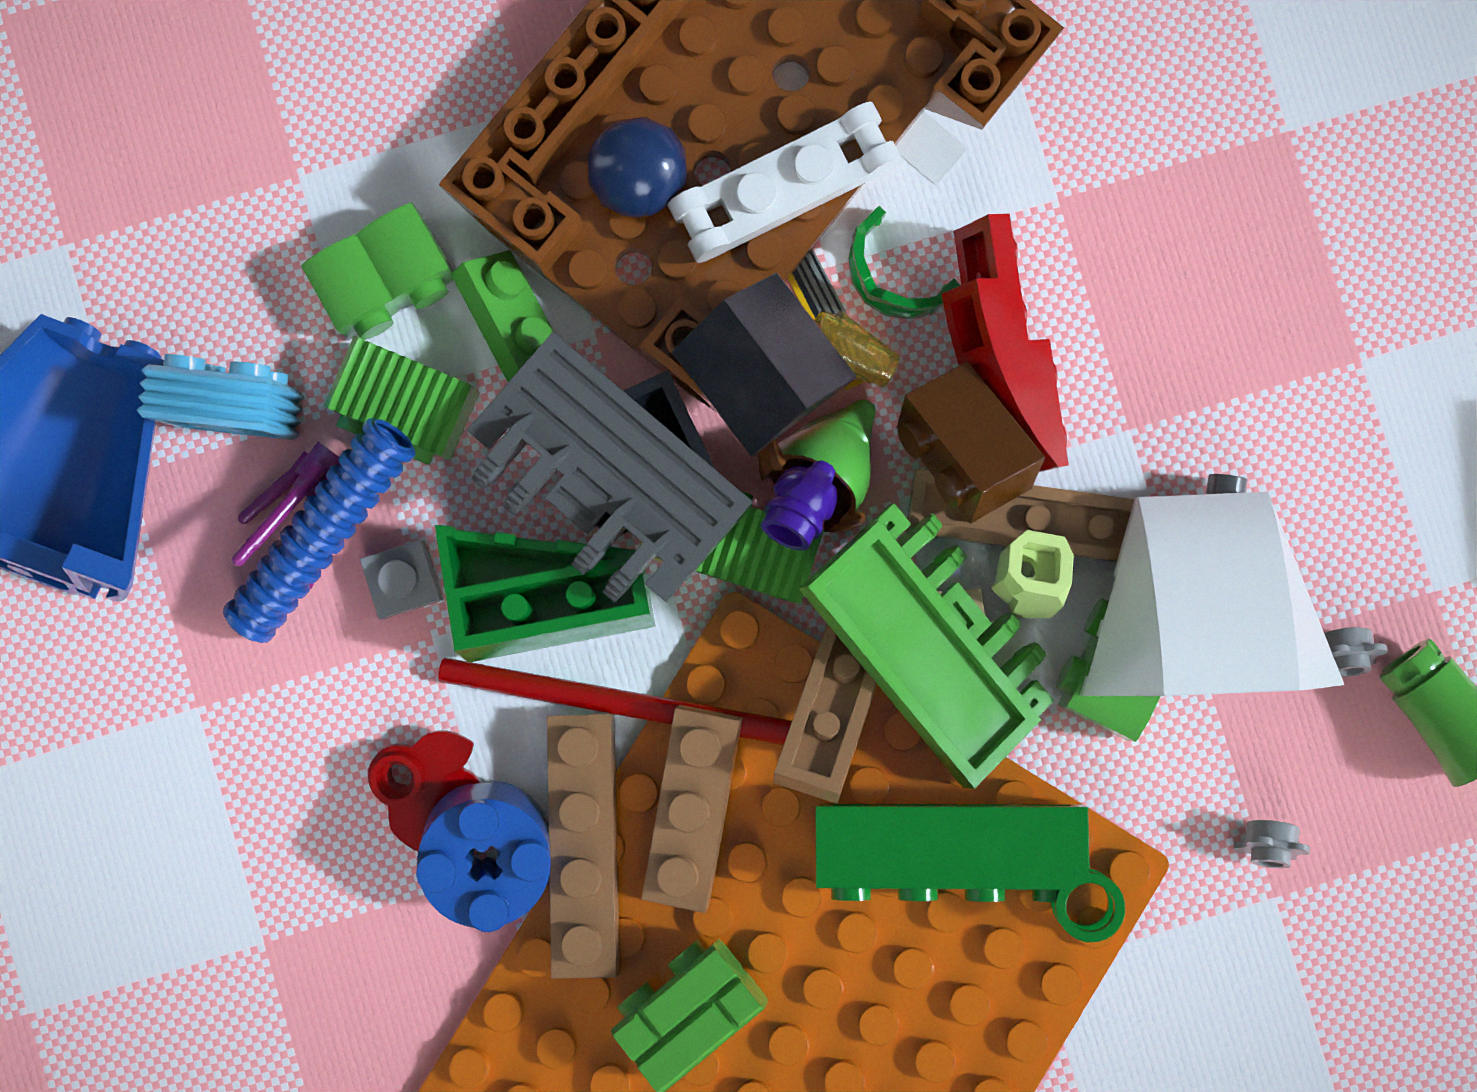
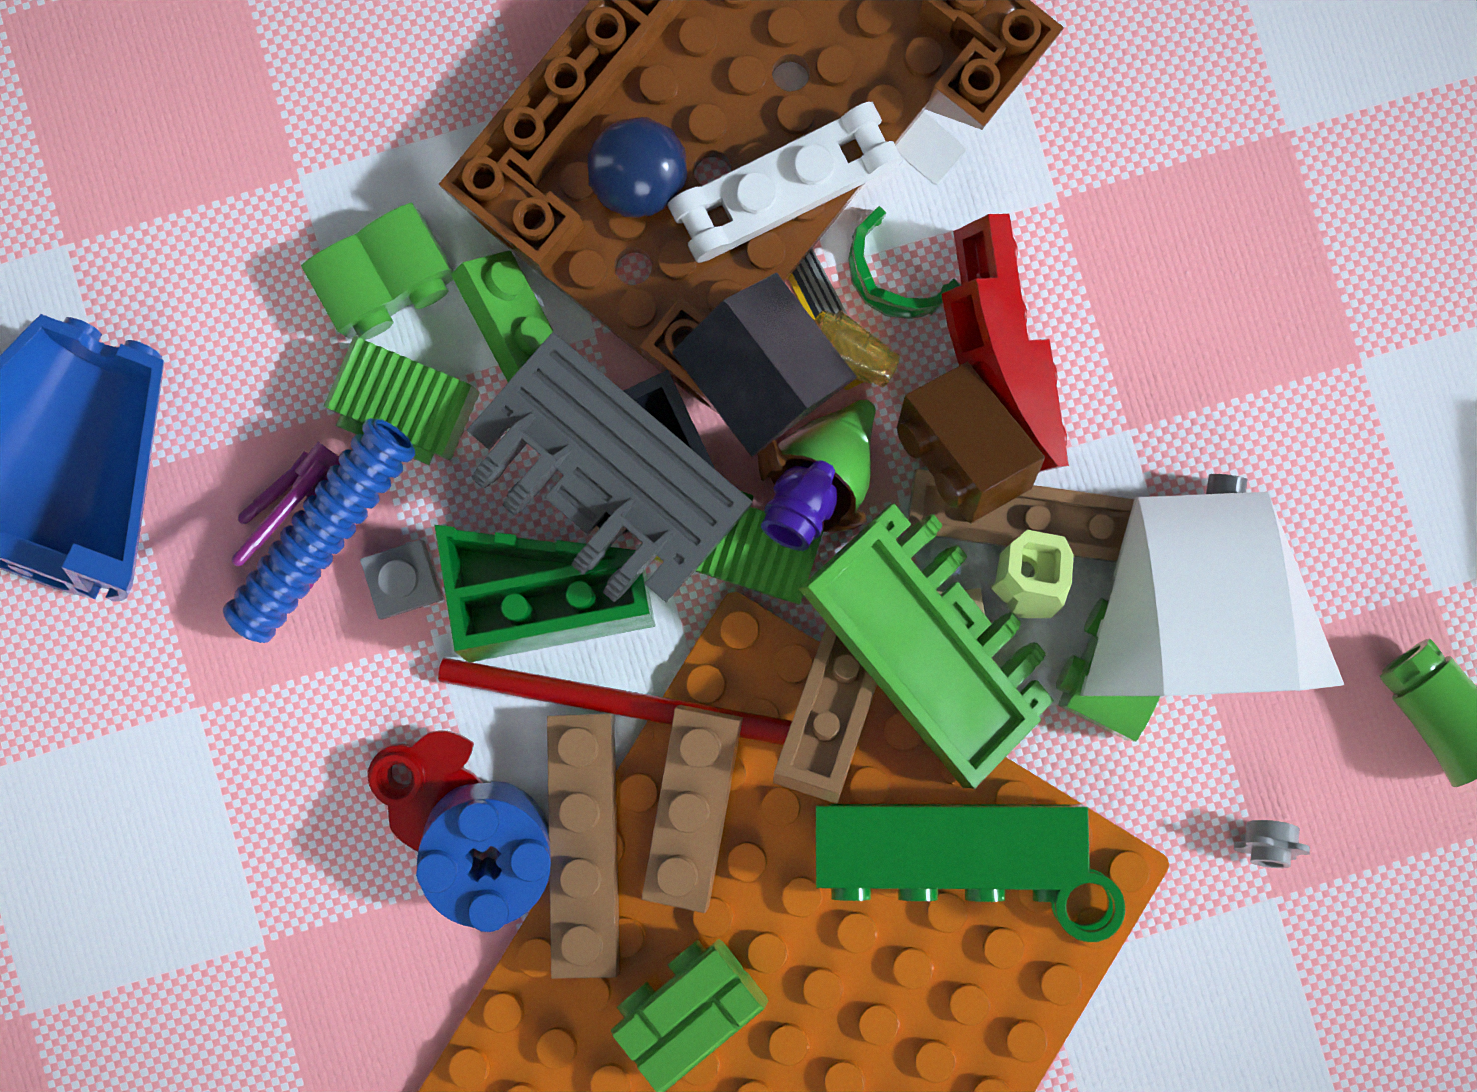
(206, 398): medium azure brick -> none
(1354, 650): light grey plate -> none

